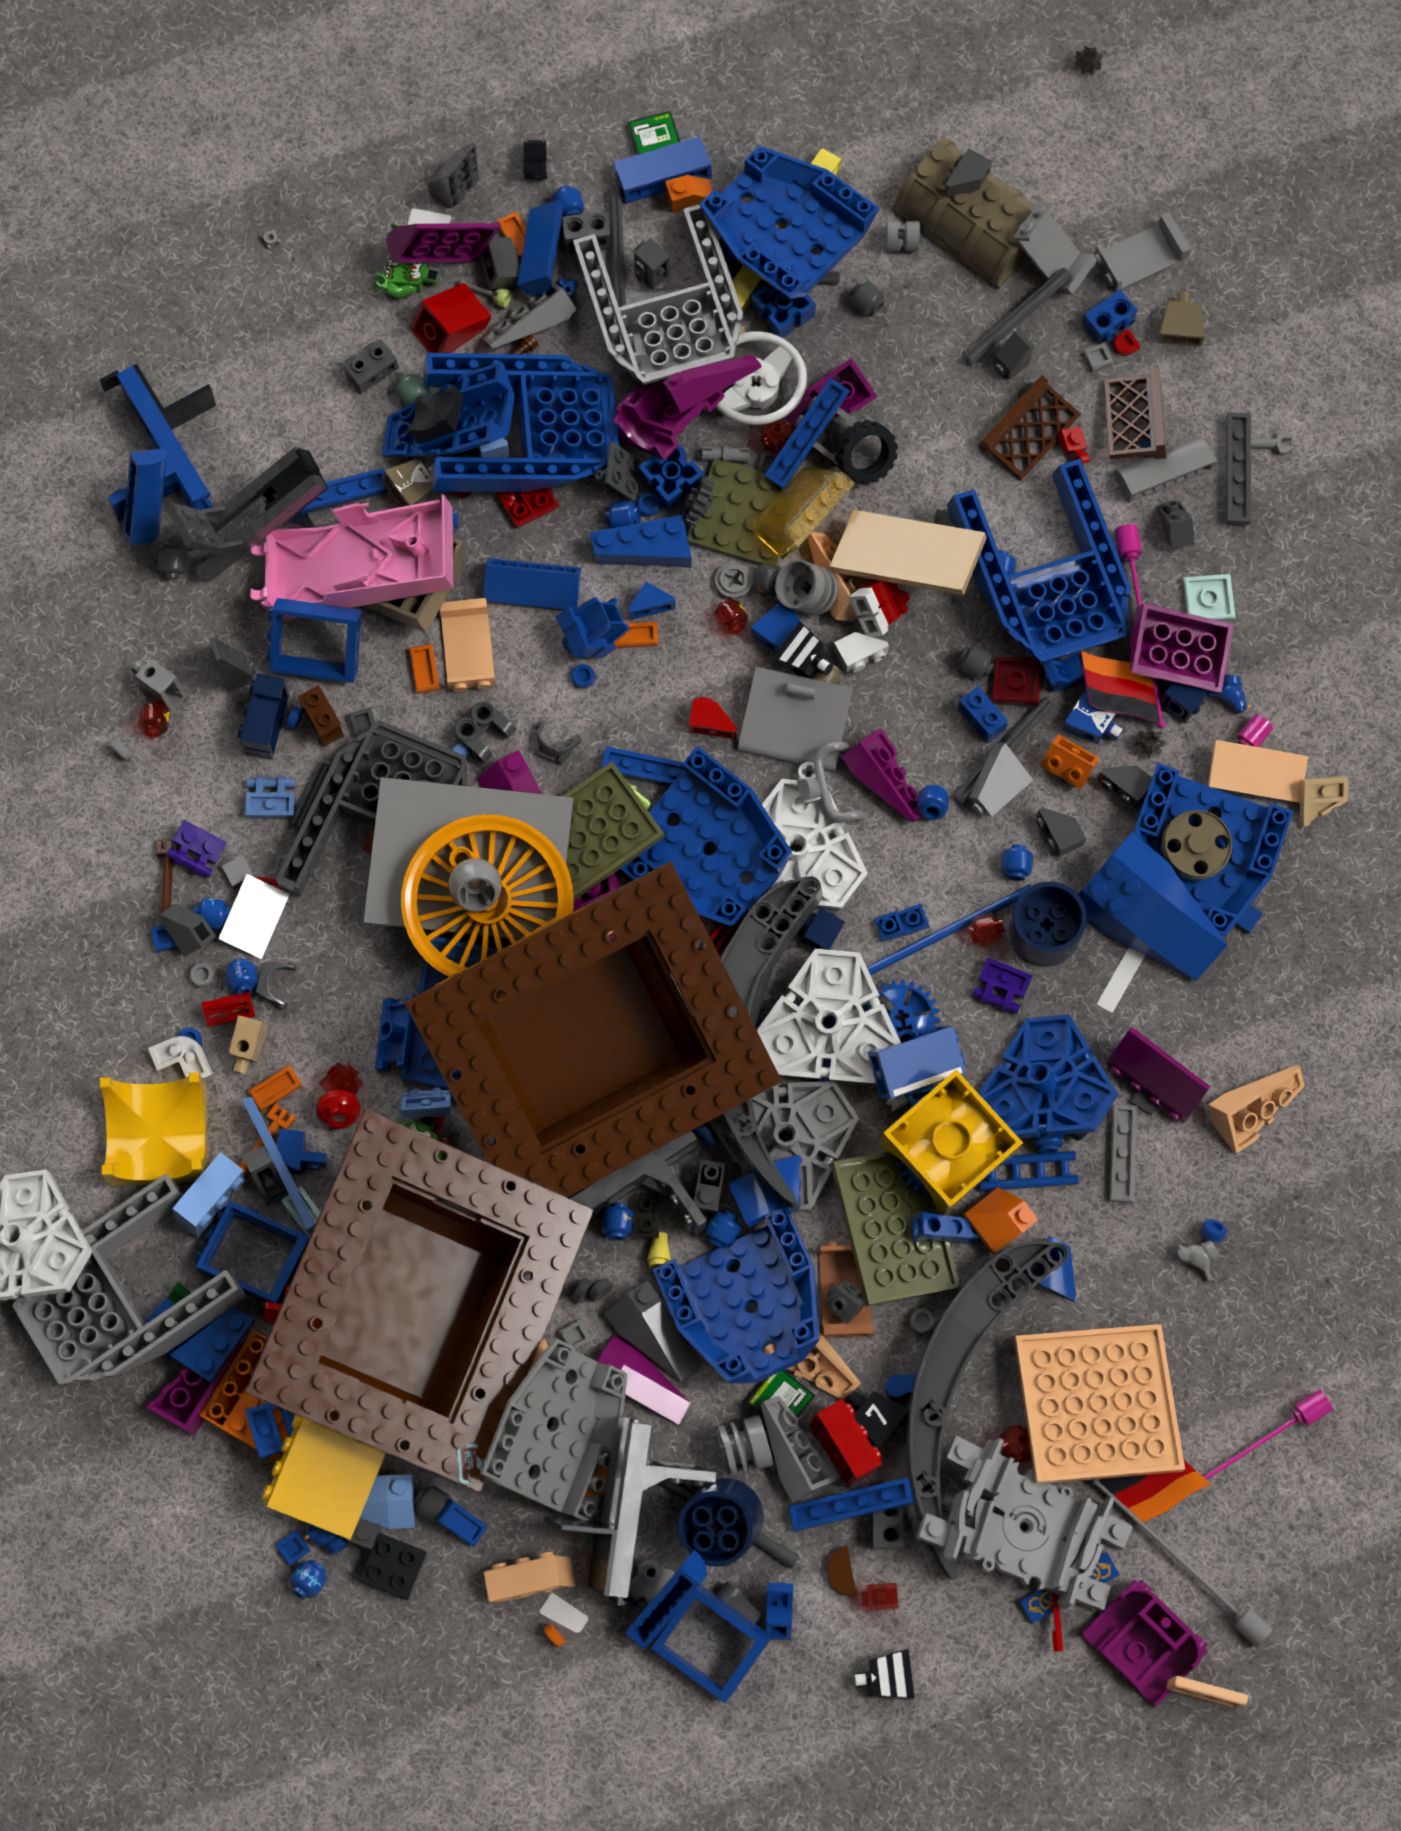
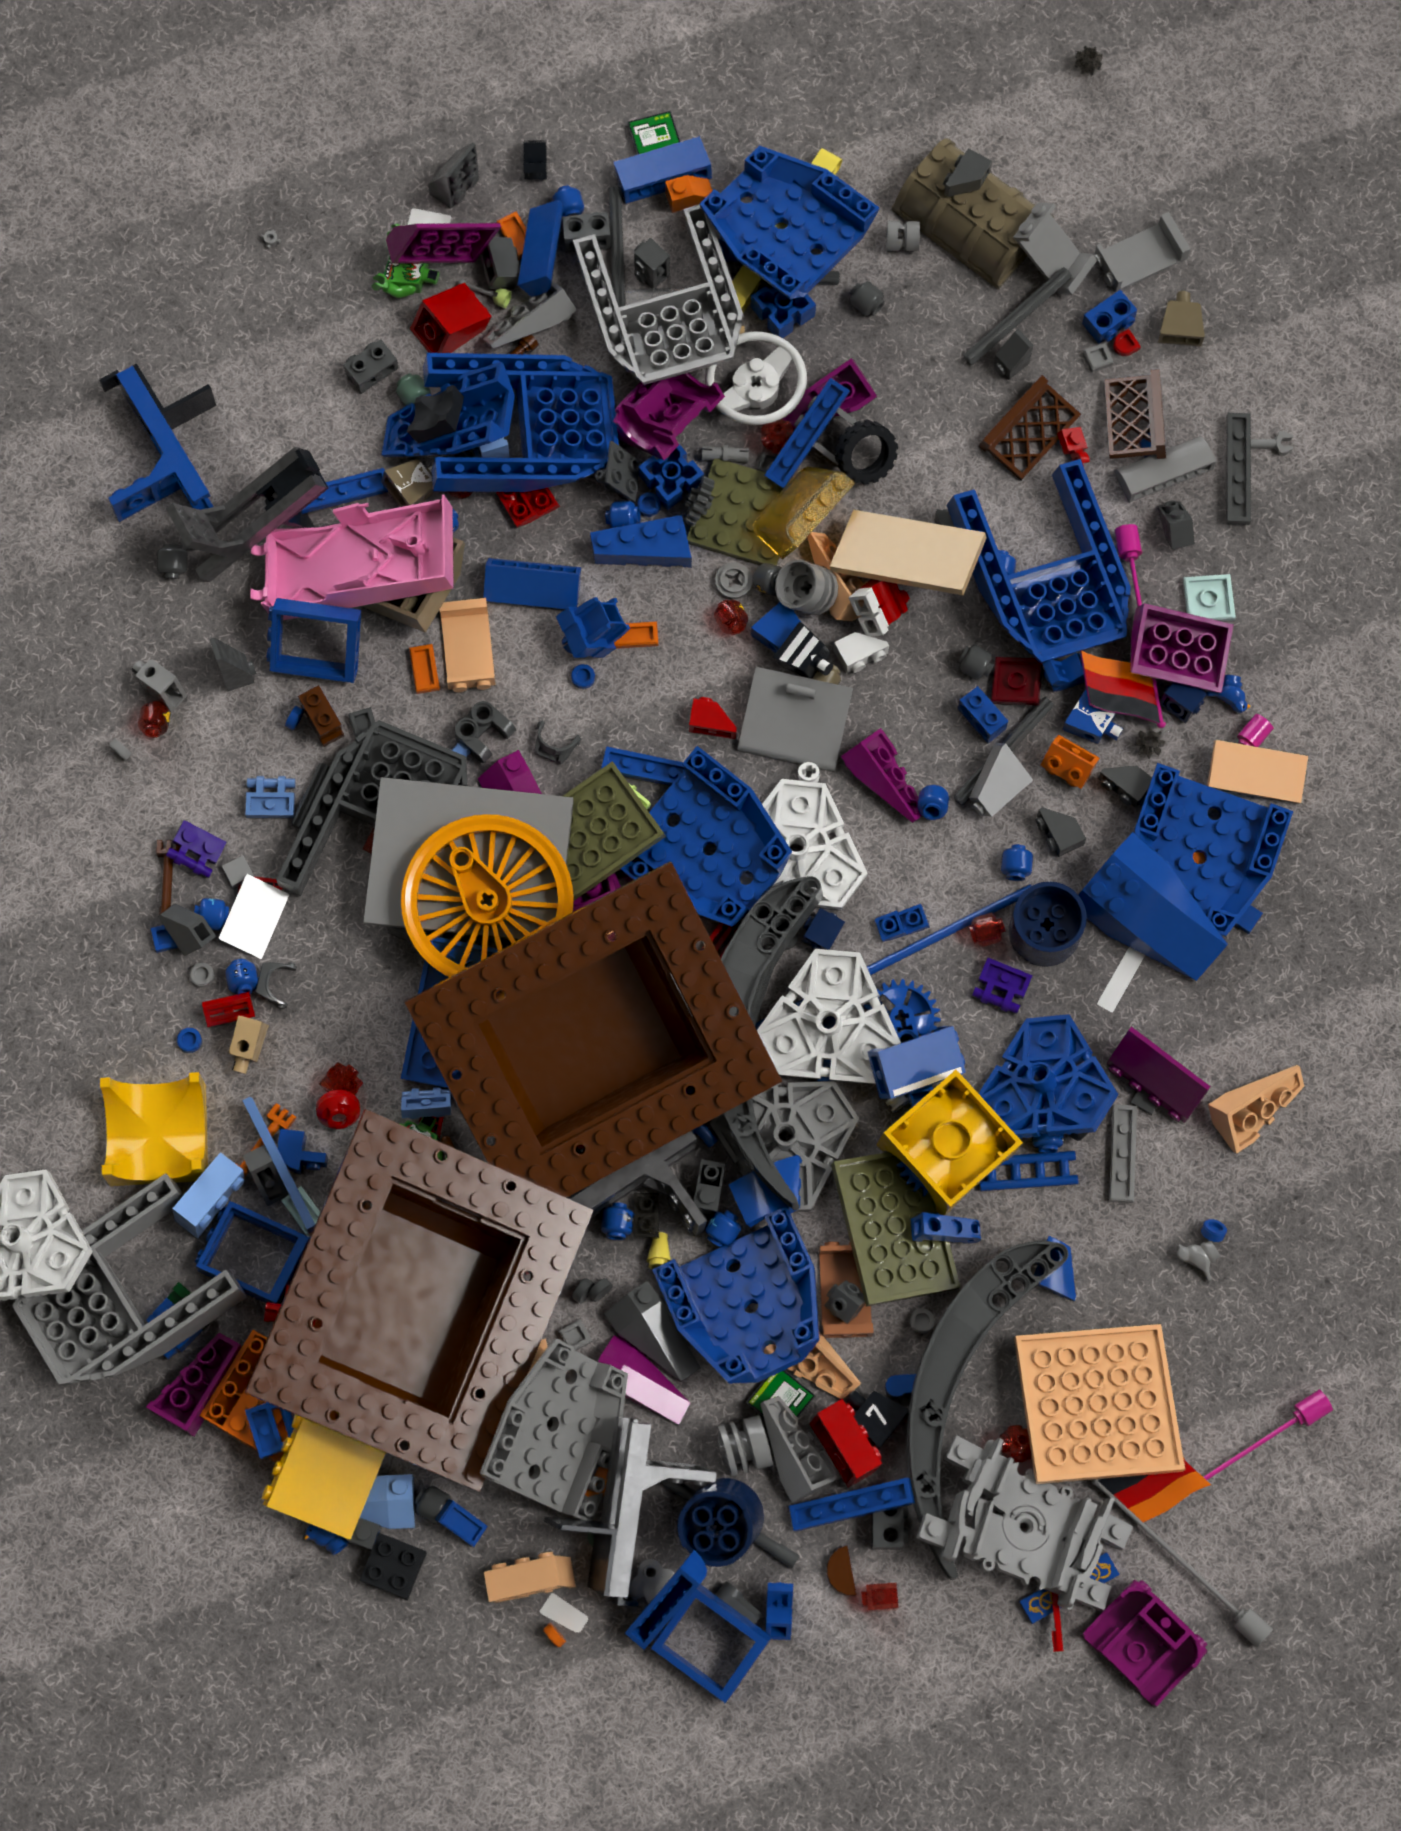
(144, 495): blue brick -> none
(181, 1050): white plate -> none
(215, 1344): blue wing -> none
(263, 716): dark blue piece -> none
(275, 1088): orange tile -> none
(293, 1548): blue tile -> none
(308, 1579): blue head -> none
(394, 1034): blue piece -> none
(467, 1459): clear light blue sticker -> none
(475, 884): light grey wheel -> none
(569, 287): blue arm -> none
(651, 601): blue slope -> none
(699, 383): magenta wedge -> none
(816, 787): light grey piece -> none
(888, 1676): torso -> none
(1000, 1218): orange slope -> none
(1196, 845): dark tan piece -> none
(1207, 1692): light nougat tile -> none
(1320, 796): tan wing -> none

